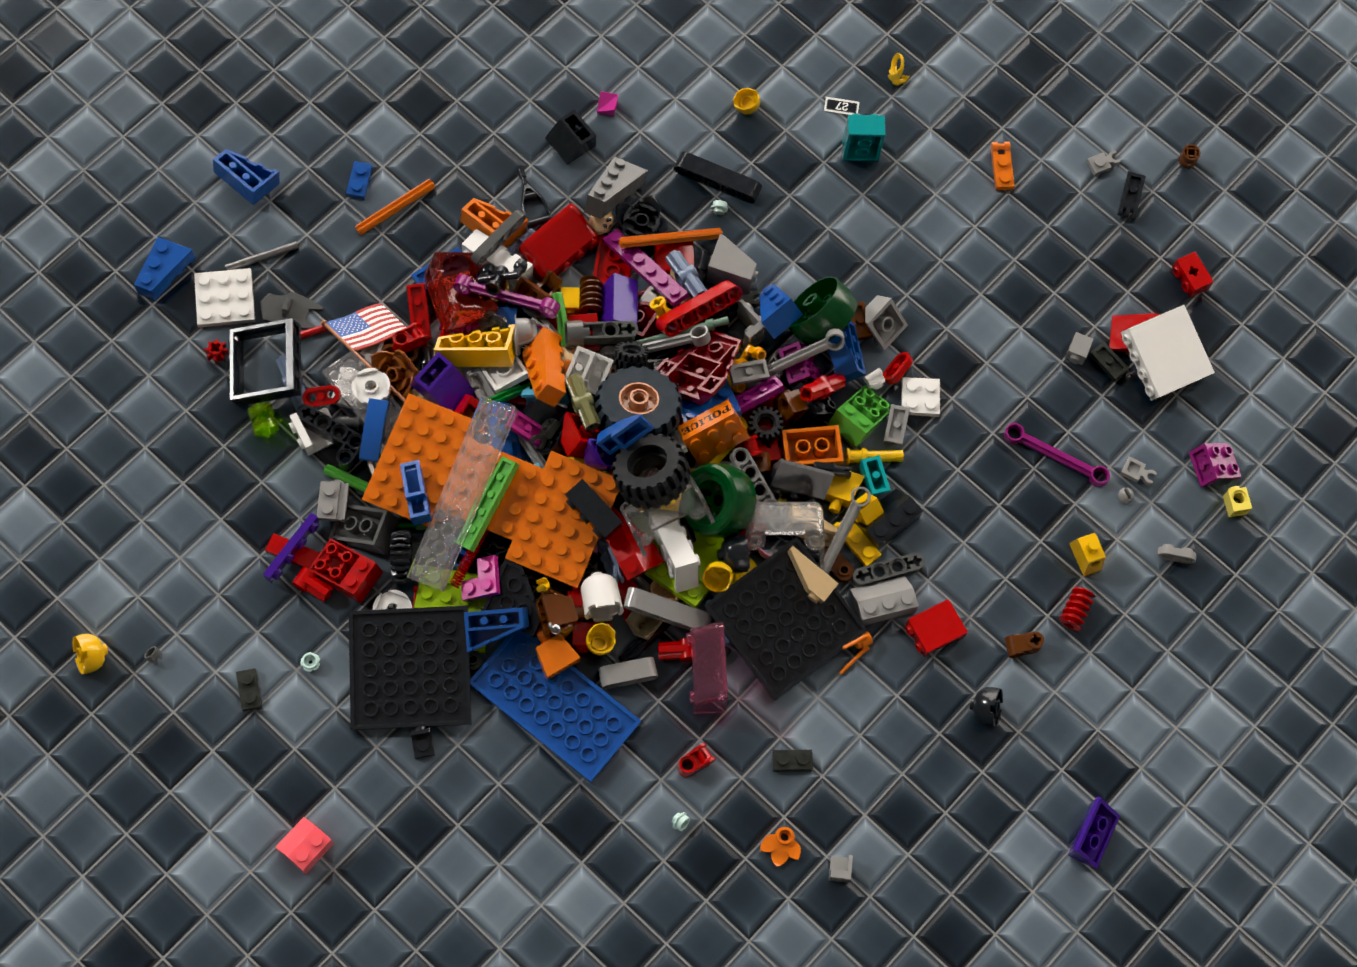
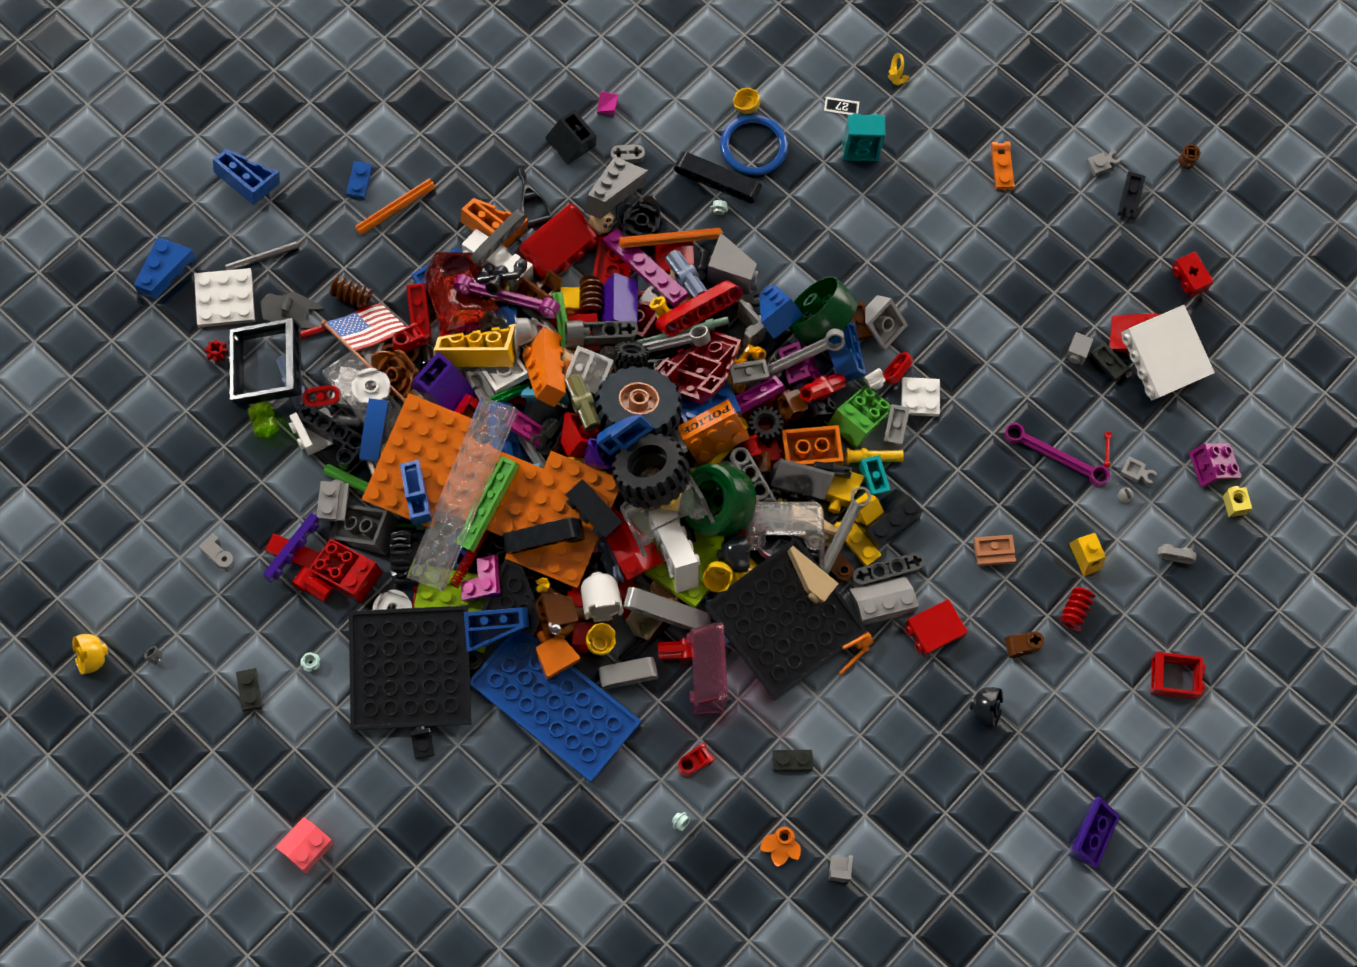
(221, 558): none -> light grey leg
(350, 293): none -> reddish brown piece
(542, 535): none -> black beam
(627, 153): none -> light grey beam
(752, 171): none -> blue wedge
(994, 550): none -> nougat plate
(1107, 436): none -> red hinge
(1157, 670): none -> red window

